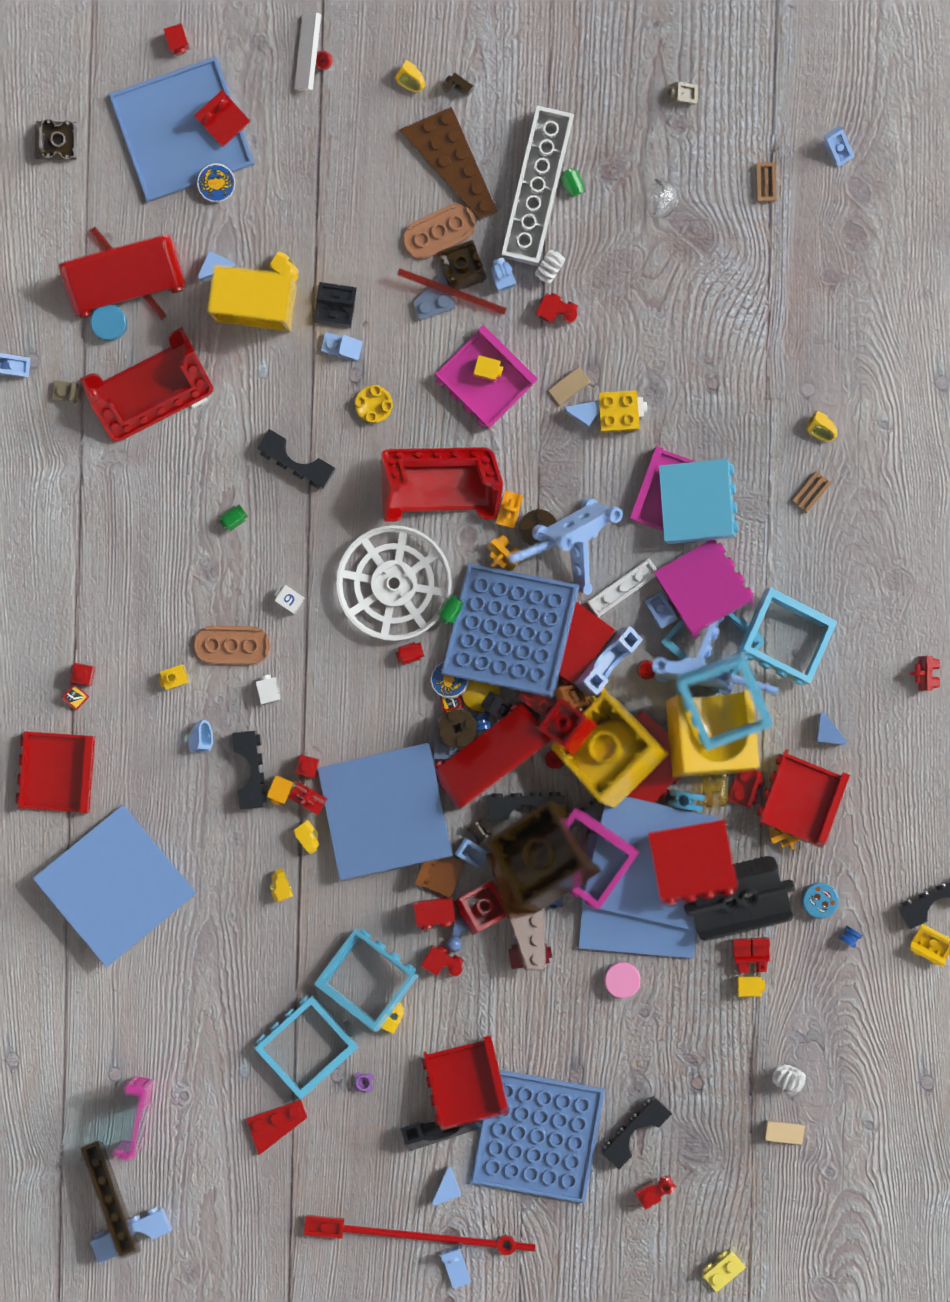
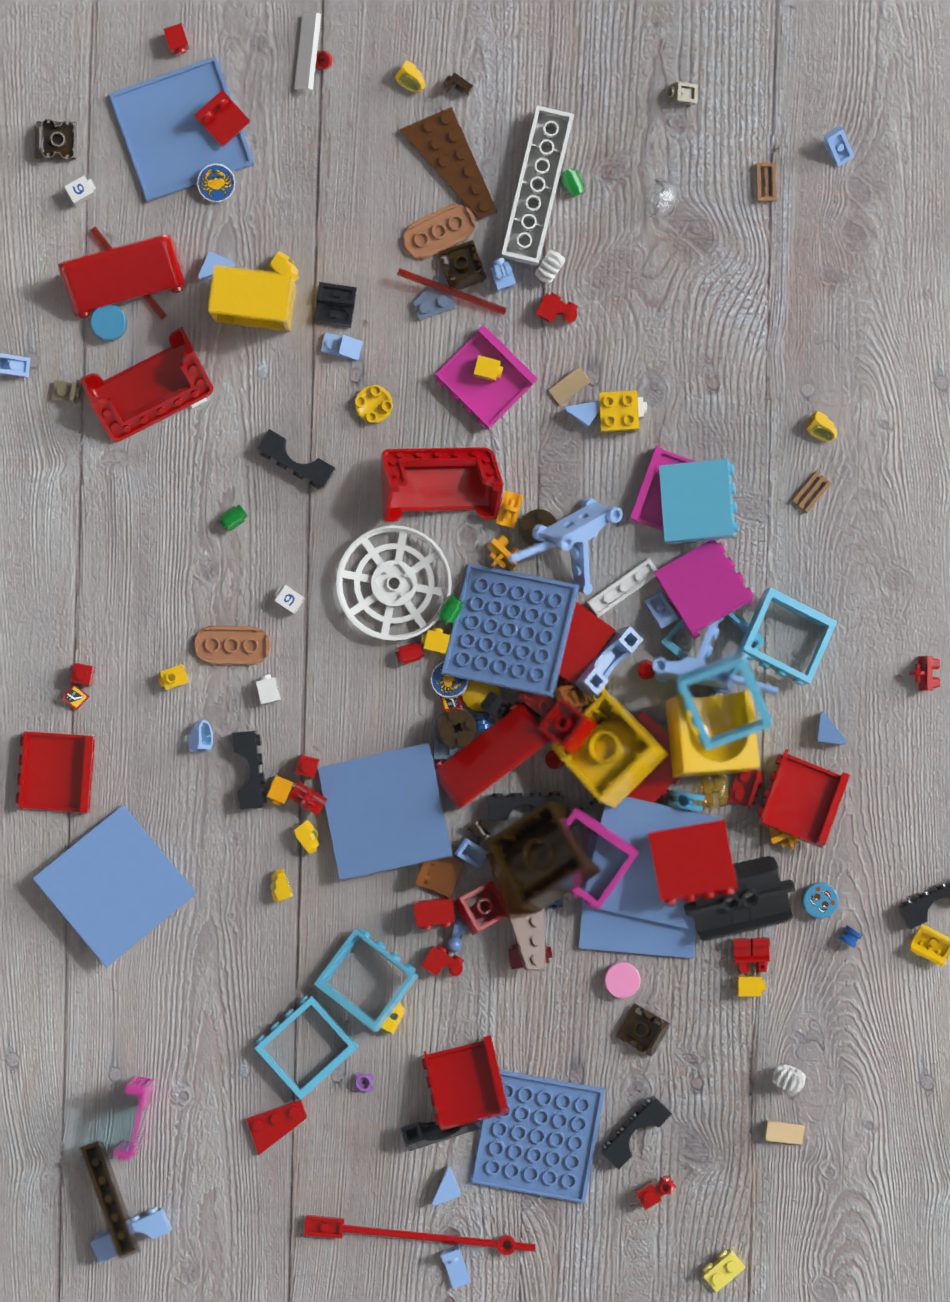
(81, 190): none -> white brick
(435, 640): none -> yellow brick
(643, 1030): none -> dark brown slope

